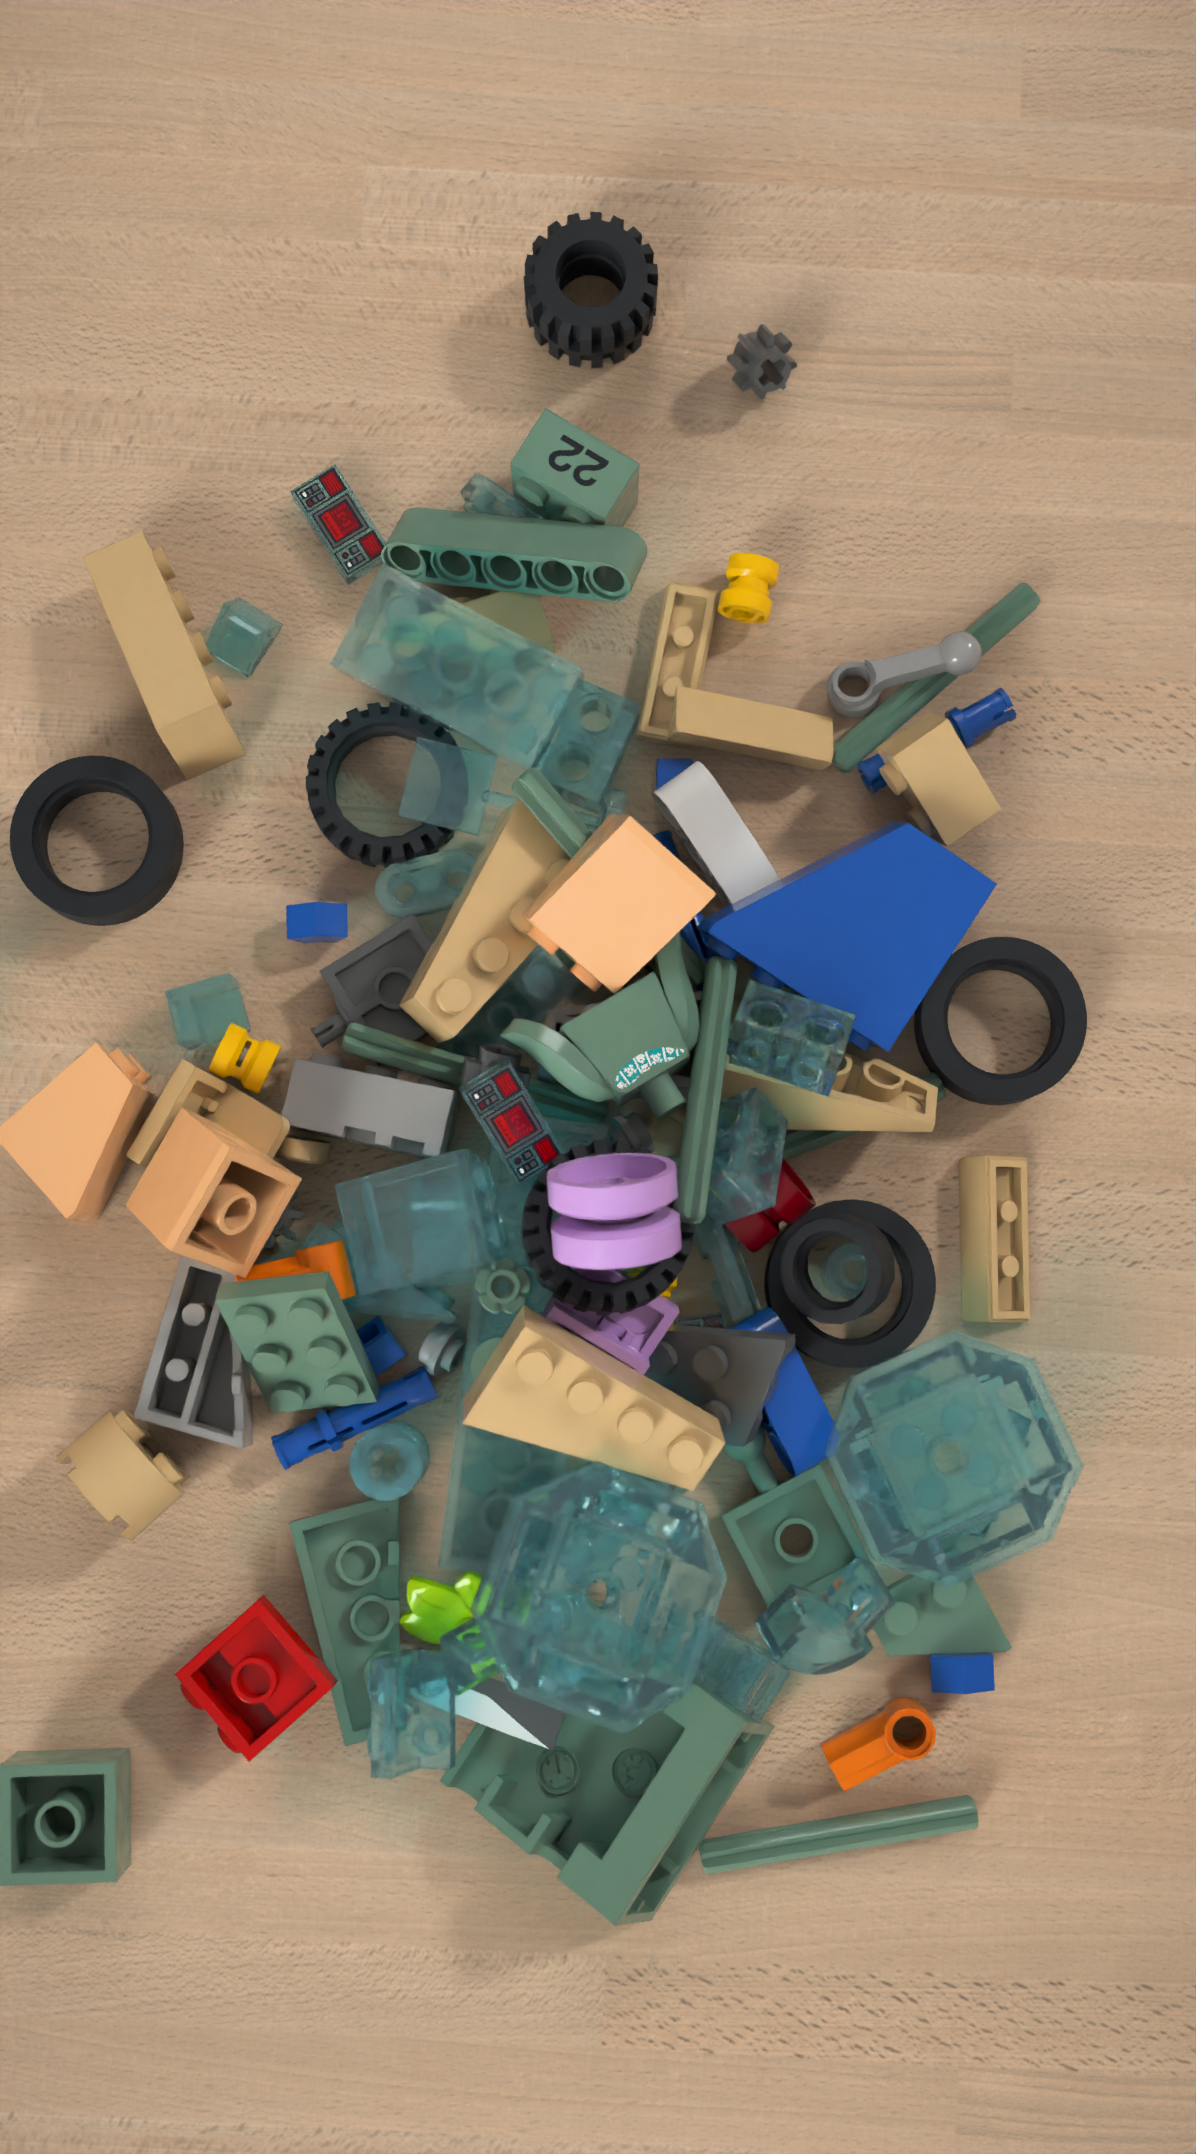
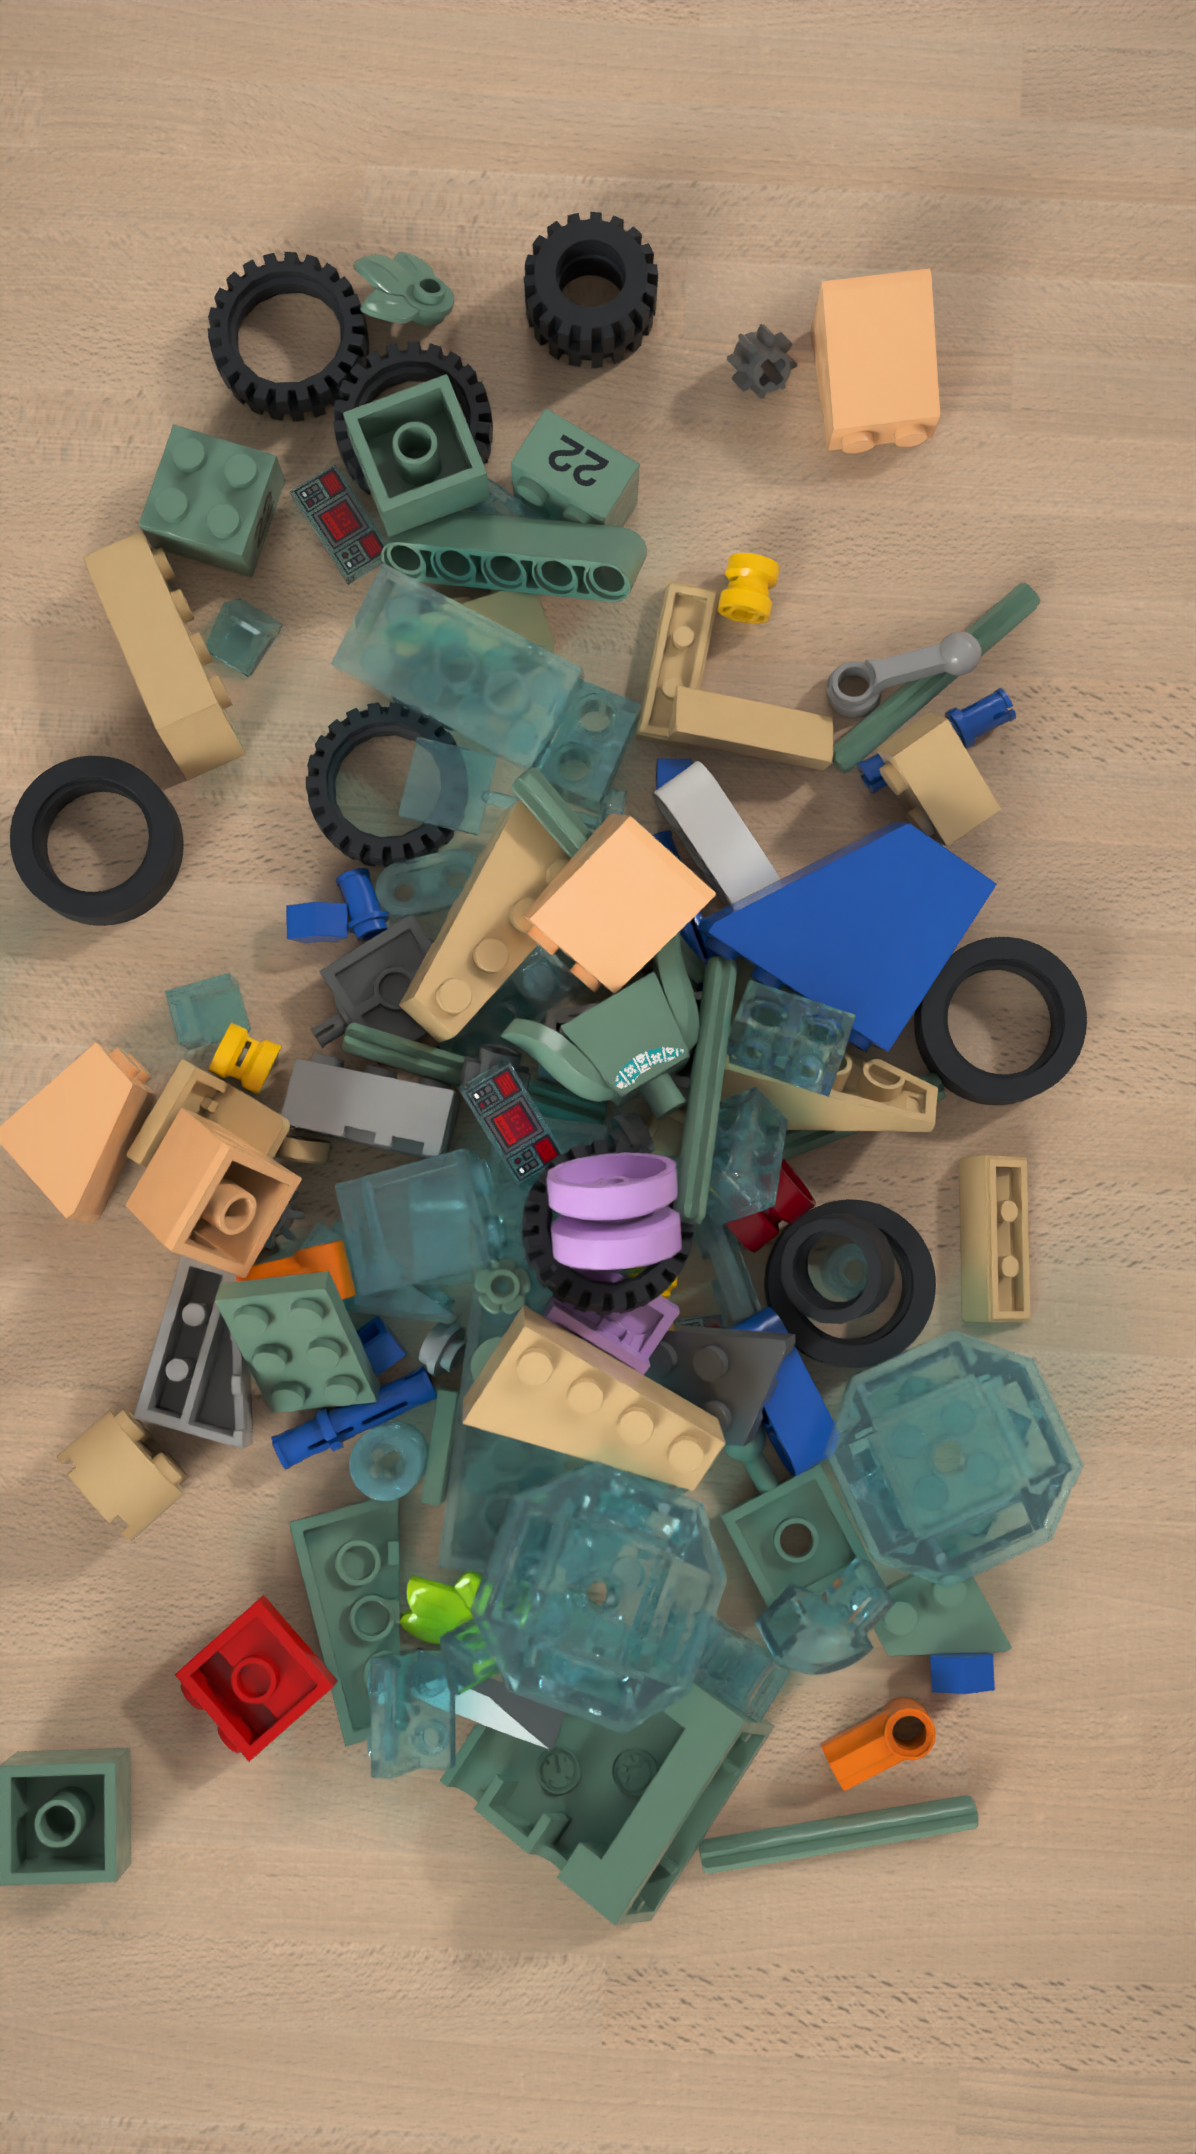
(212, 500): none -> sand green brick
(262, 284): none -> black tyre
(362, 904): none -> blue pin
(404, 290): none -> sand green plate
(406, 366): none -> black tyre
(417, 455): none -> sand green brick
(441, 1447): none -> sand green tile
(877, 360): none -> light nougat slope

